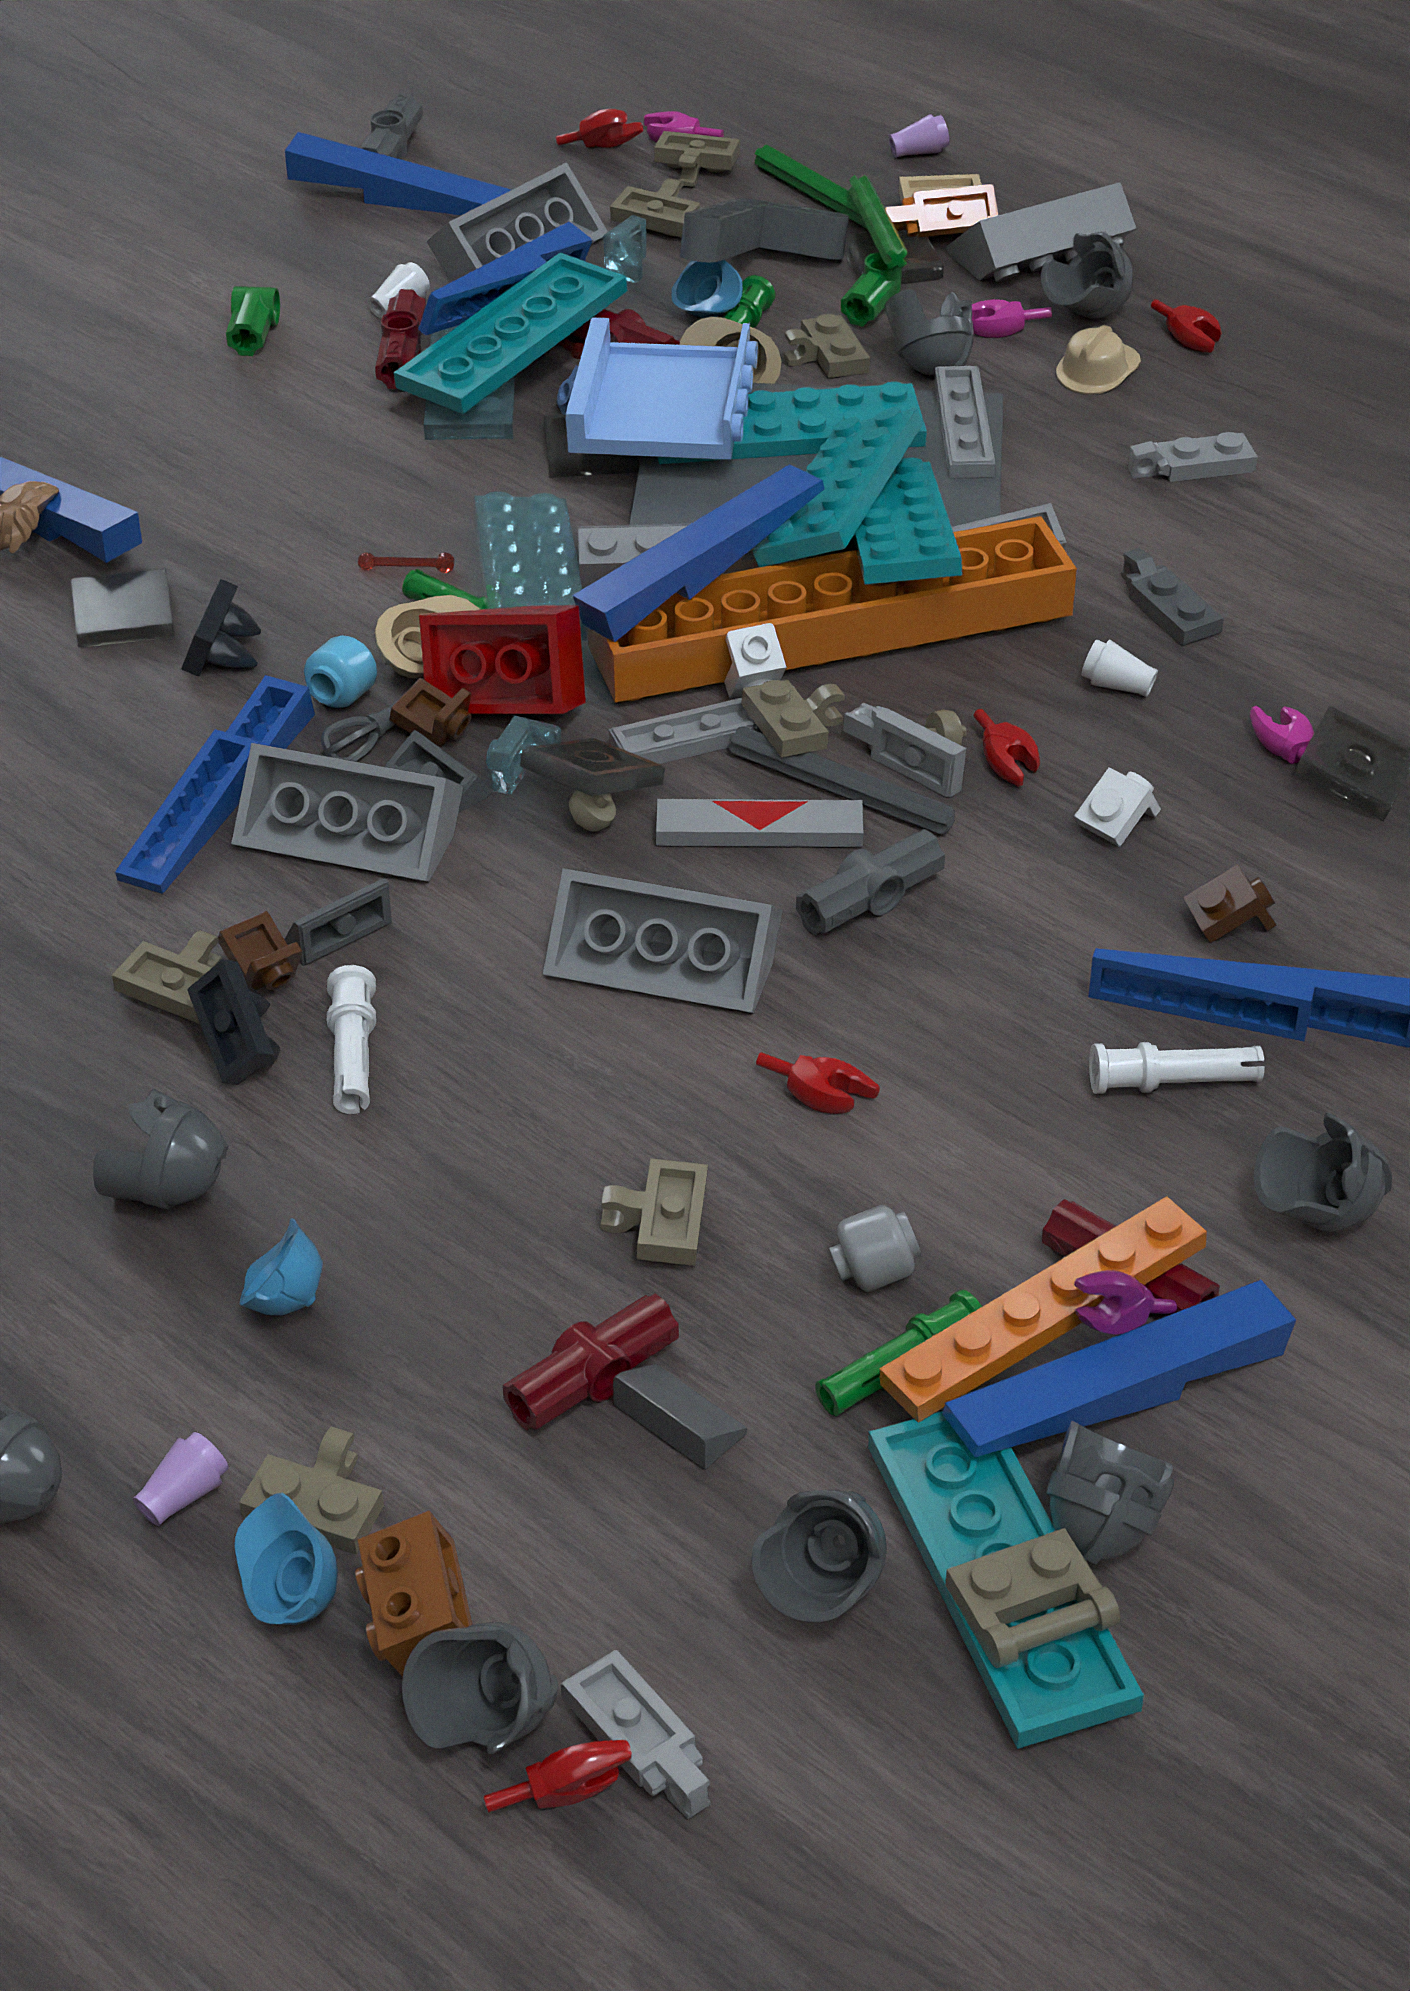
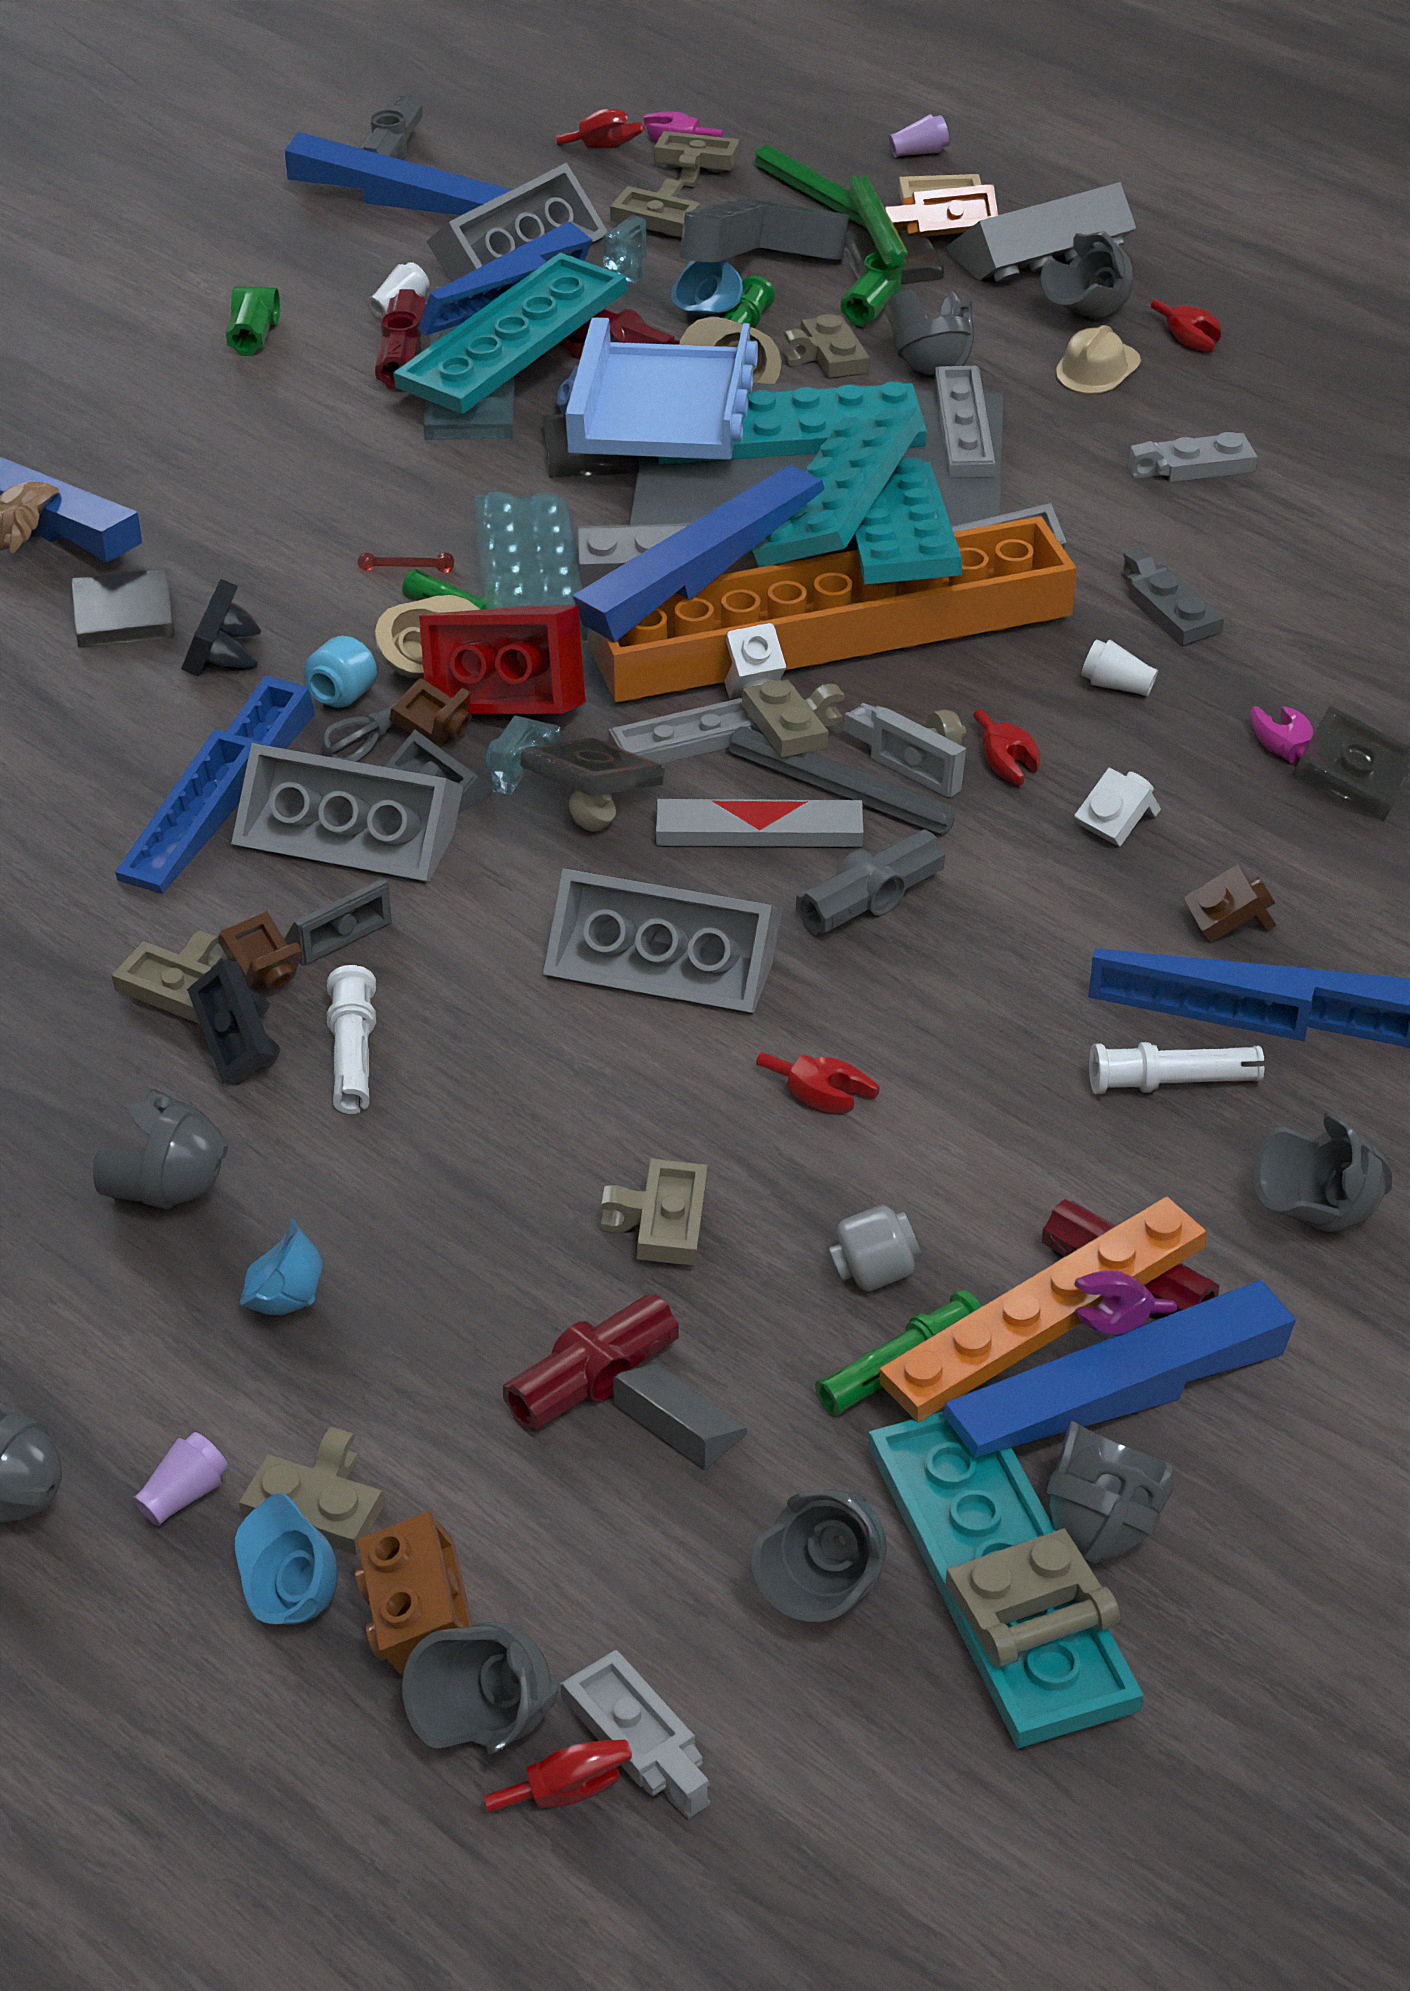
(1003, 318): dark pink hand -> none

